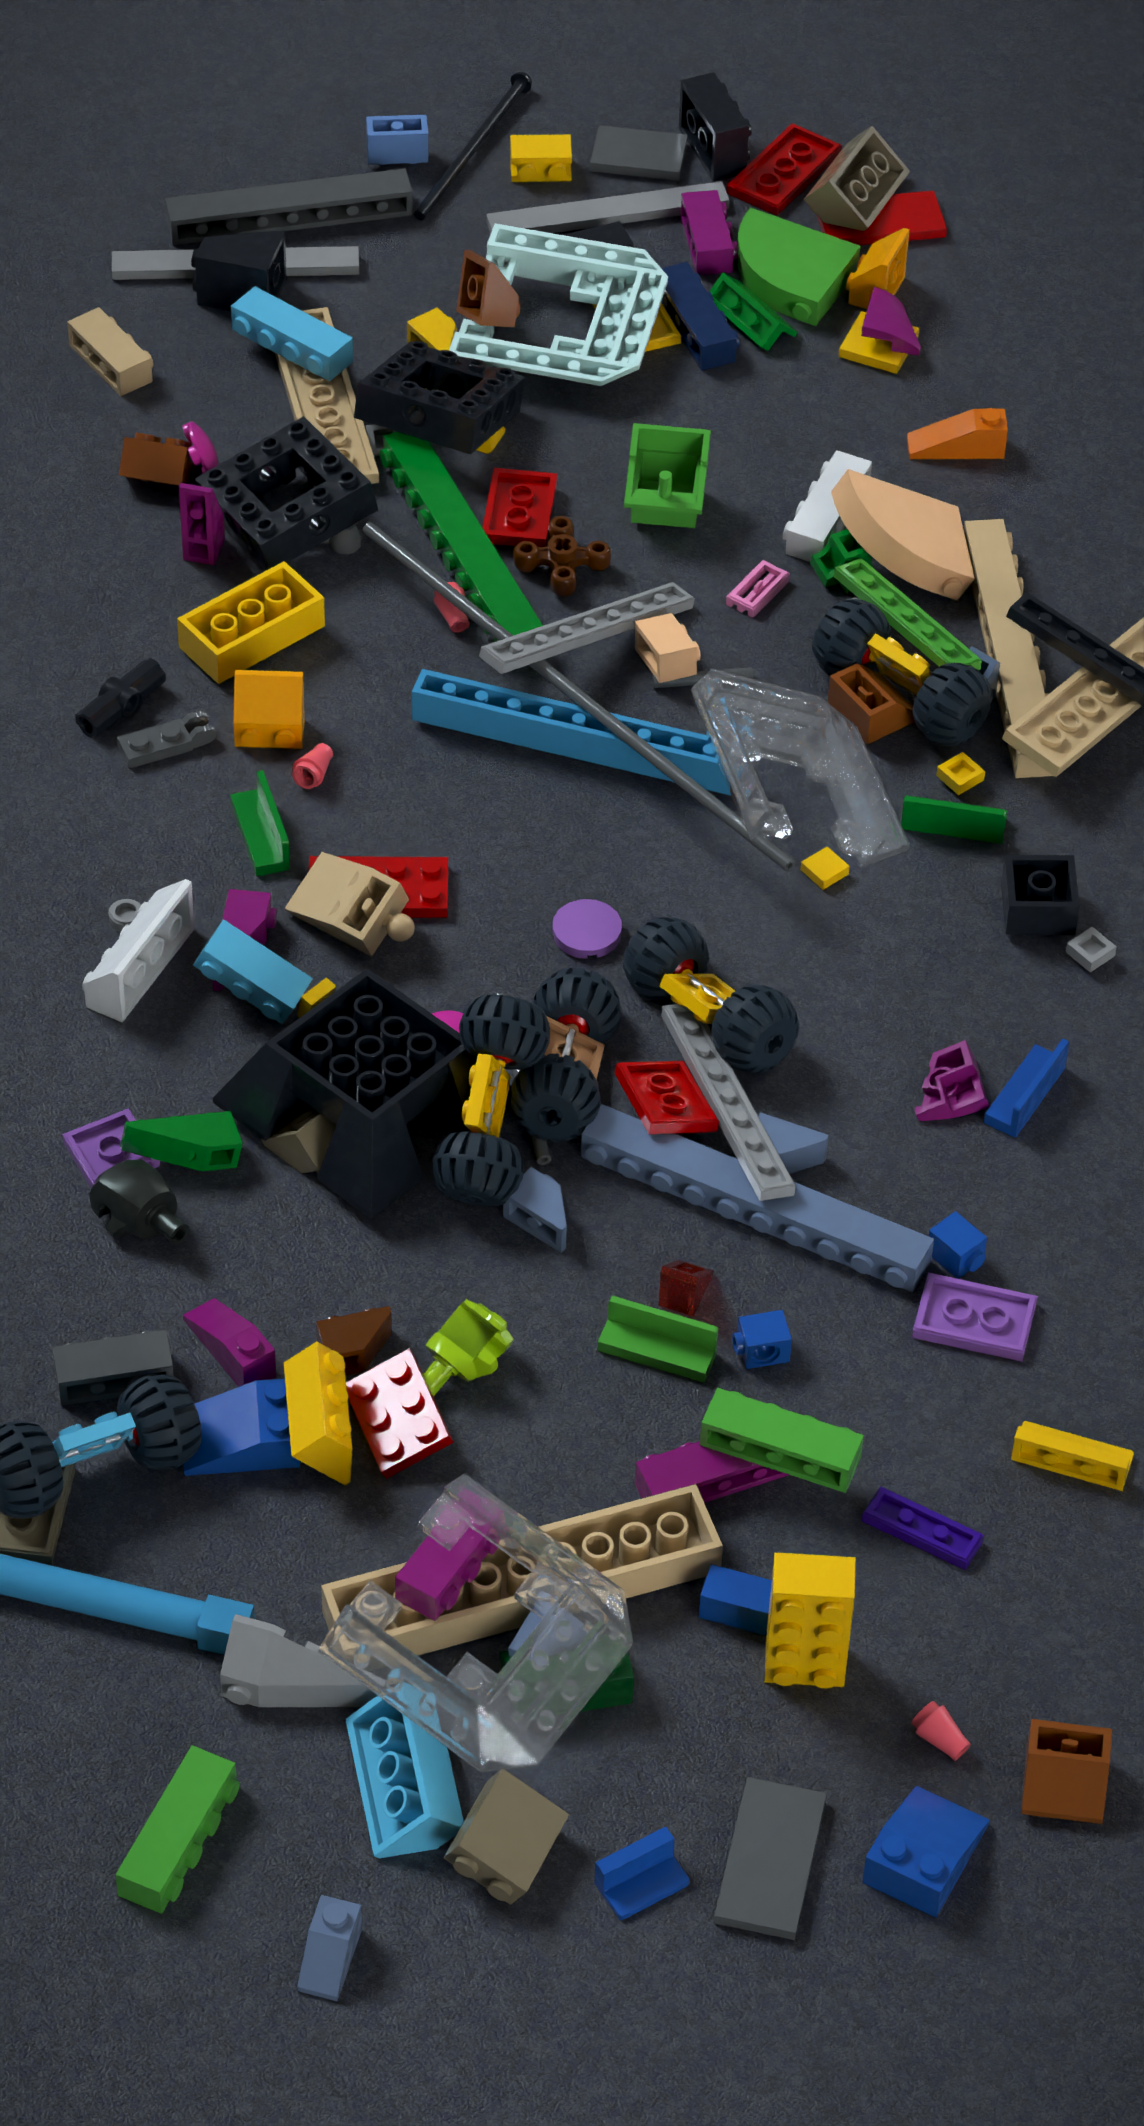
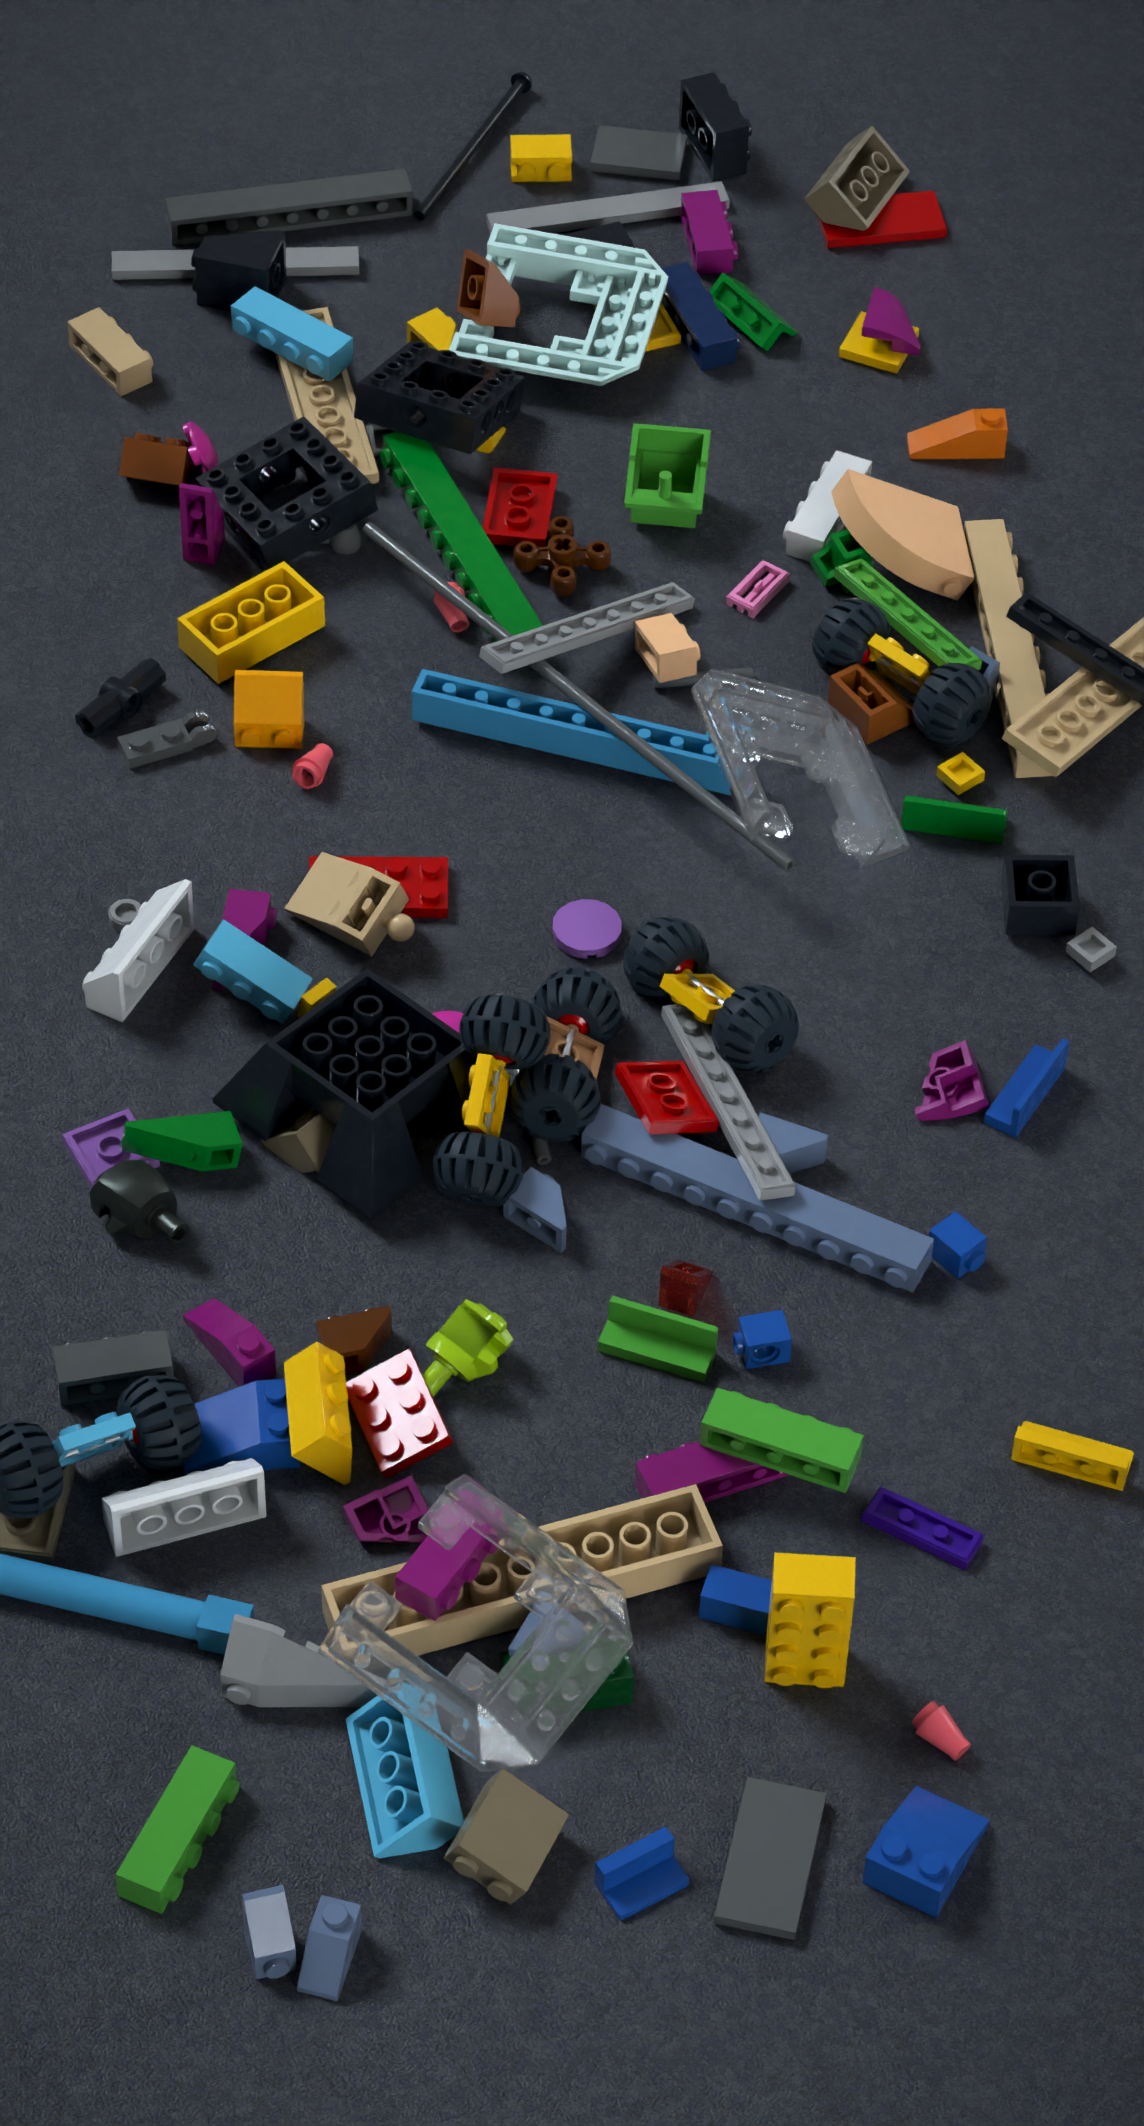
(185, 1506): none -> white slope
(261, 828): green panel -> none
(269, 1932): none -> sand blue slope
(388, 1514): none -> magenta slope
(397, 139): medium blue brick -> none
(784, 169): red tile -> none
(793, 265): bright green brick -> none
(825, 868): yellow tile -> none
(881, 268): light orange slope -> none
(975, 1317): medium lavender tile -> none
(1066, 1771): dark orange slope -> none

